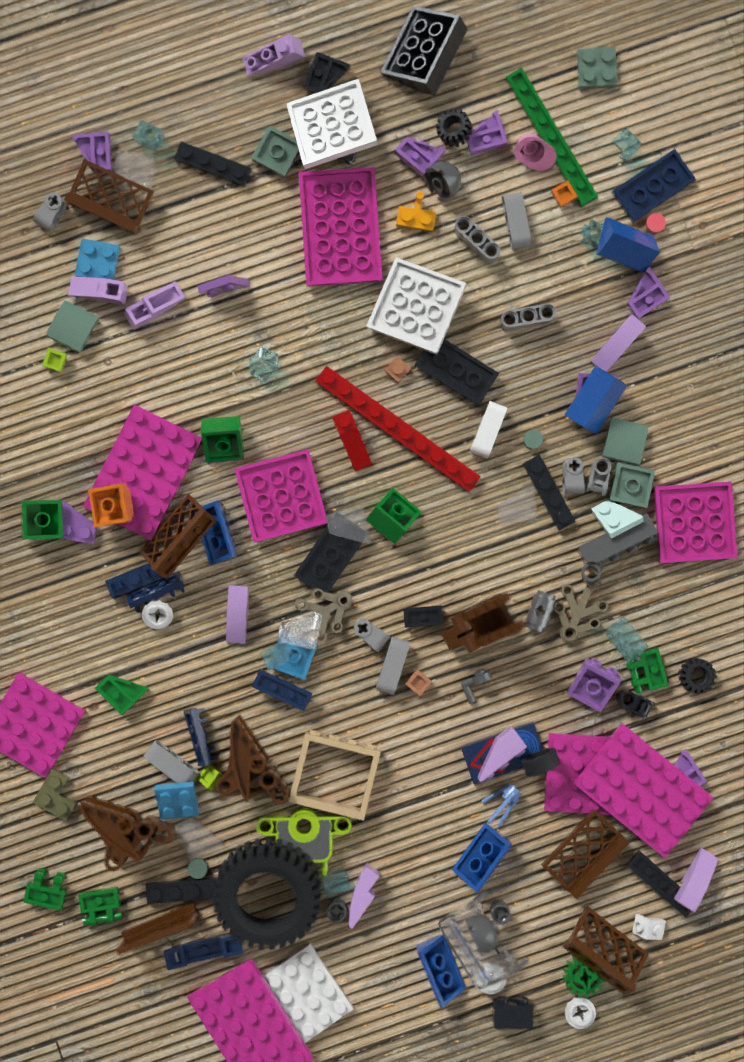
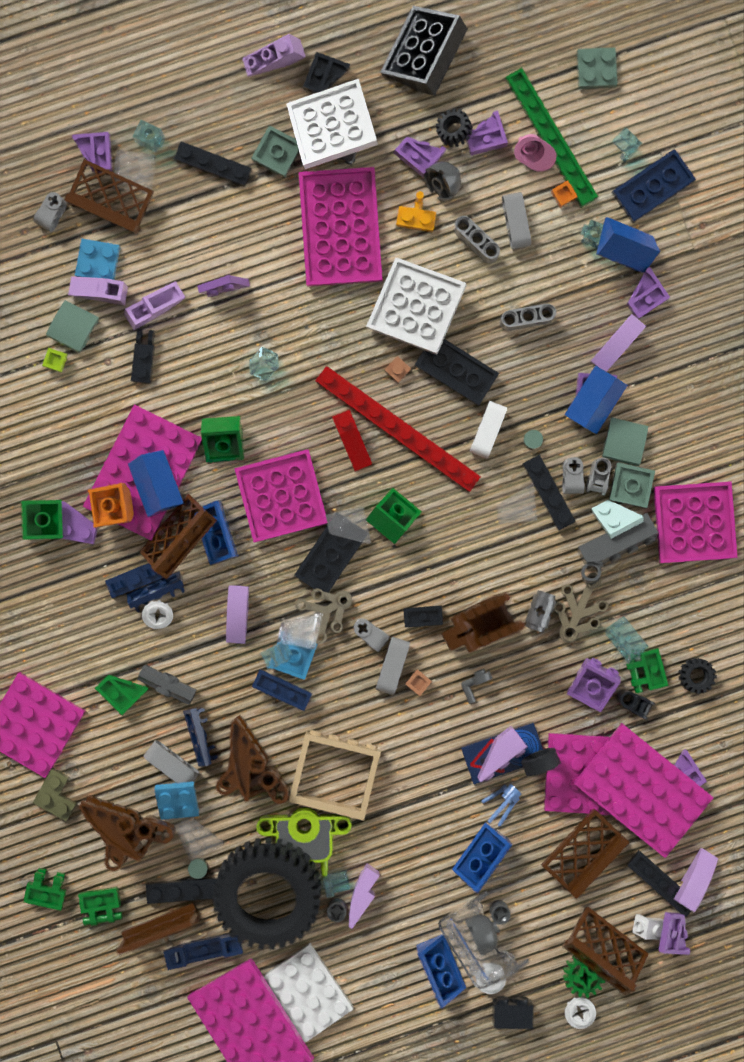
(143, 358): none -> black hinge
(155, 483): none -> blue slope
(167, 684): none -> dark grey piece
(209, 776): lime plate -> none
(655, 223): coral tile -> none
(673, 934): none -> medium lavender wing

